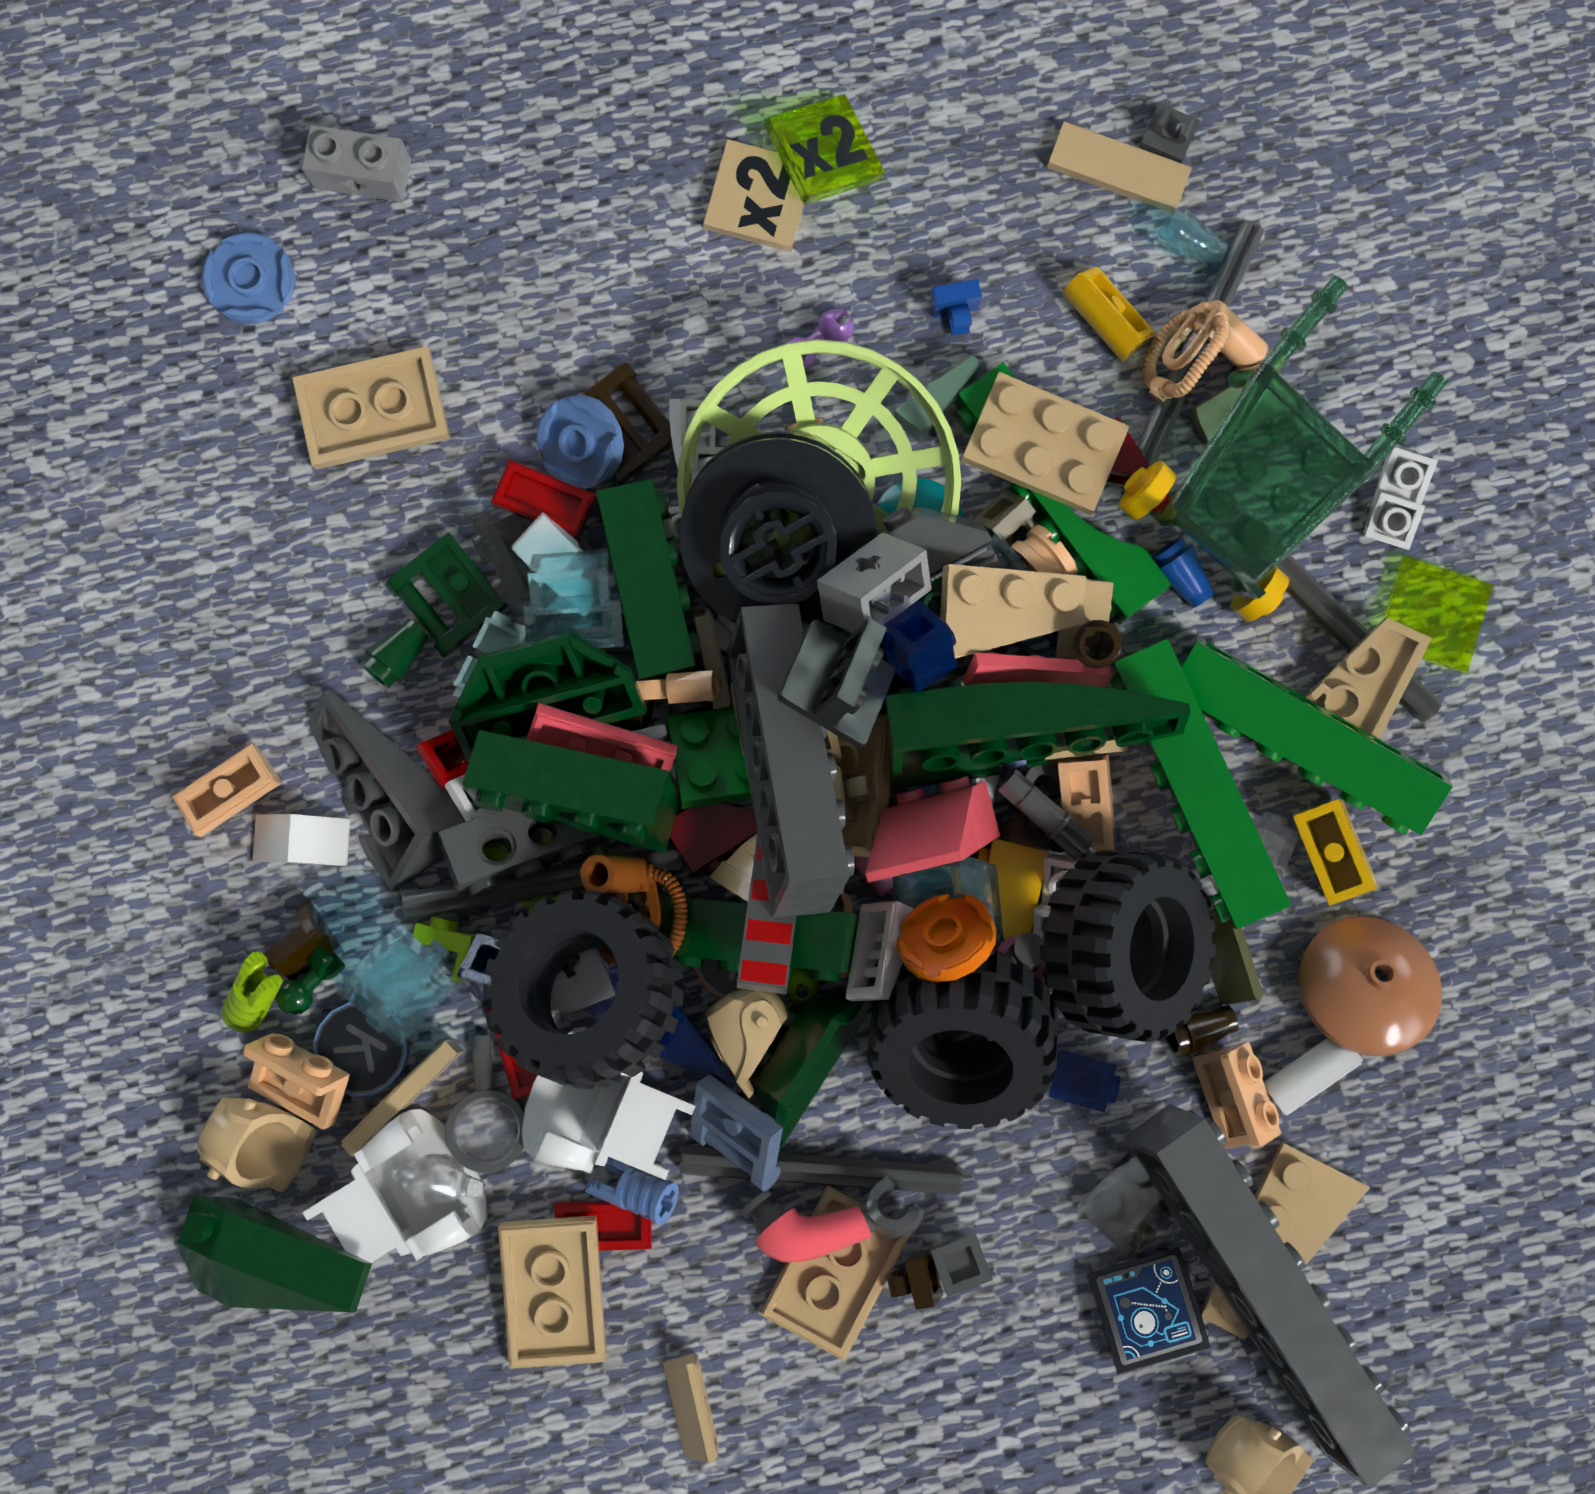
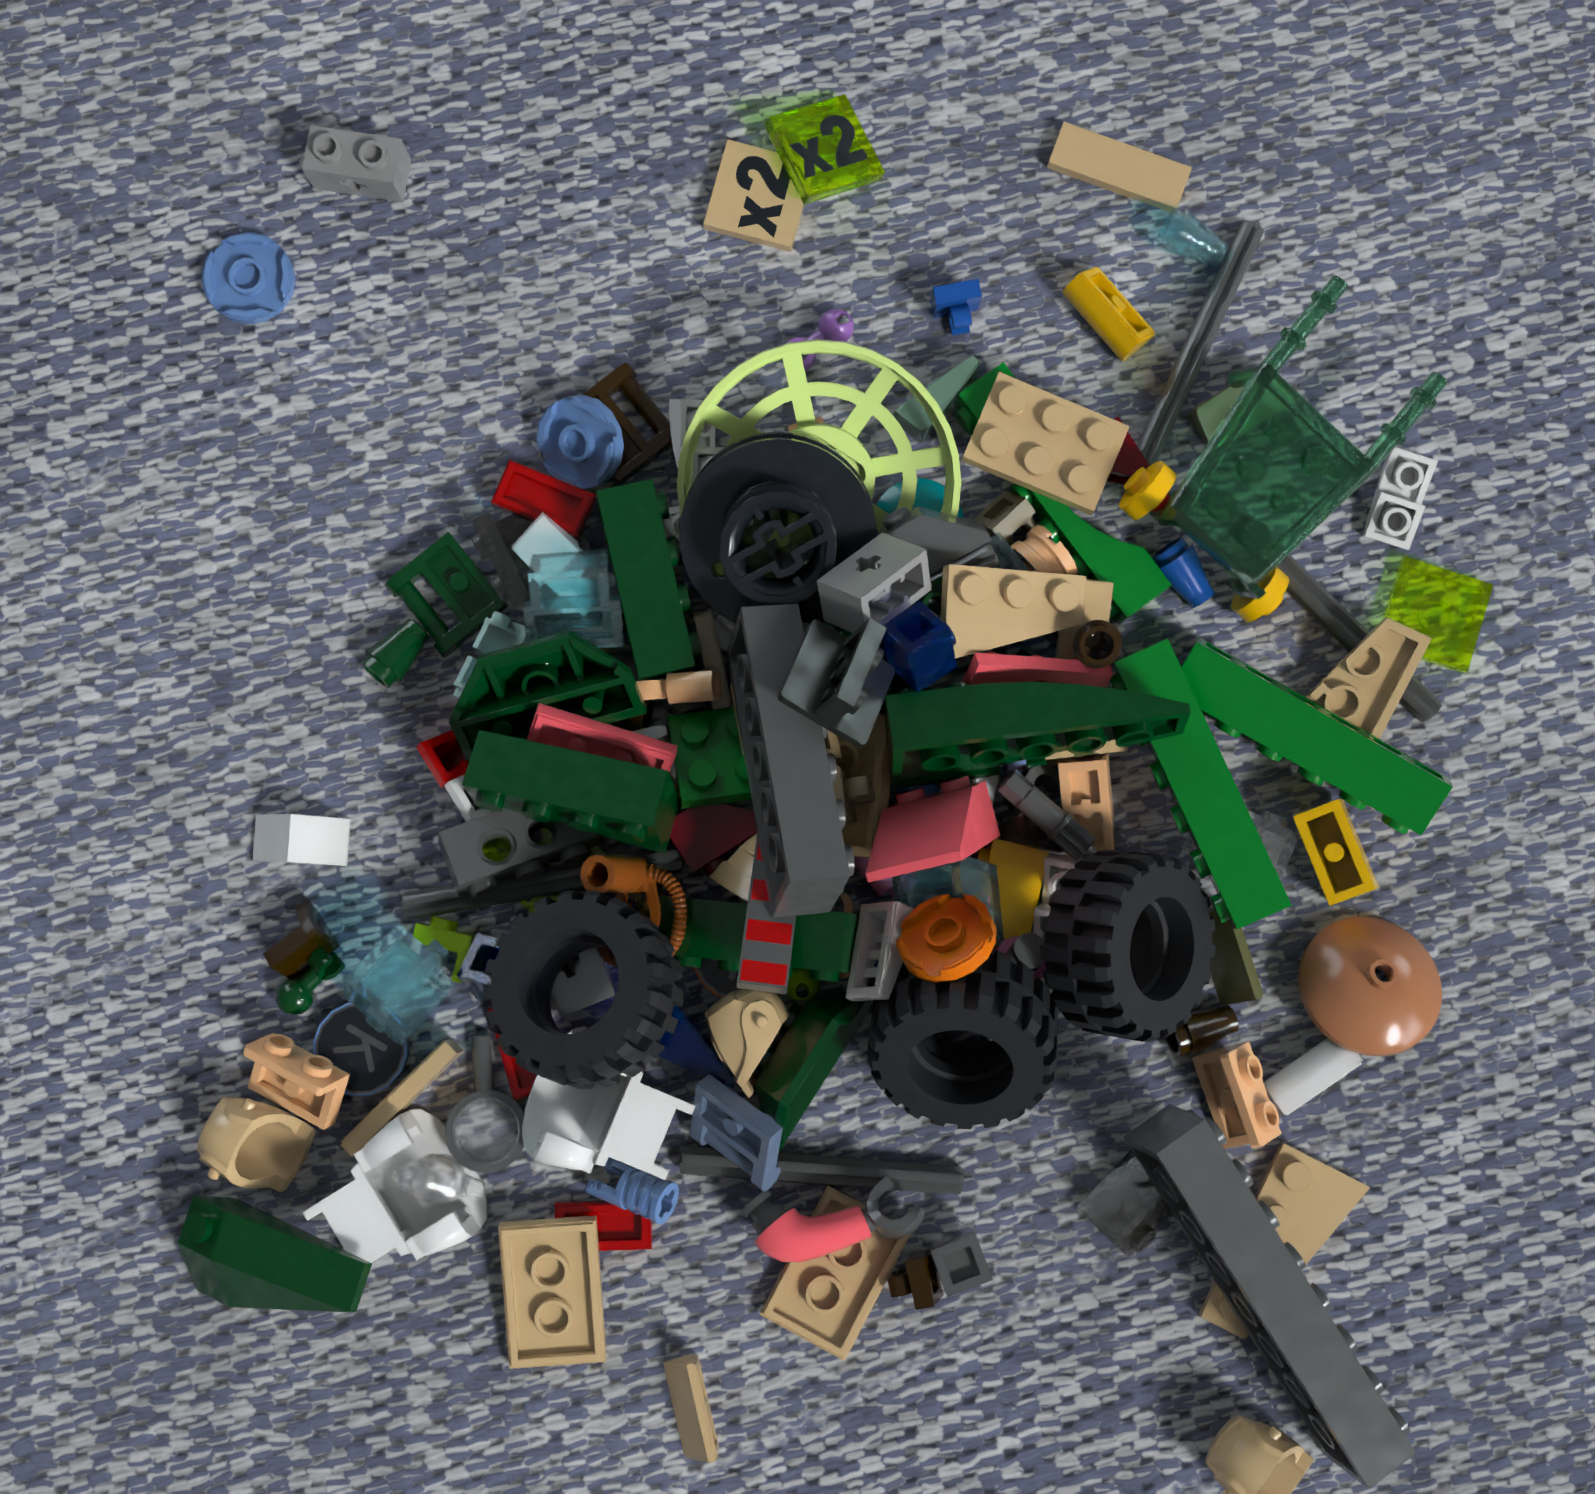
(226, 790): light nougat brick -> none
(250, 995): lime hinge -> none
(371, 408): tan plate -> none
(388, 788): dark grey wedge -> none
(1084, 1081): clear blue brick -> none
(1148, 1311): slope -> none
(1169, 133): dark grey tile -> none
(1209, 322): light nougat piece -> none

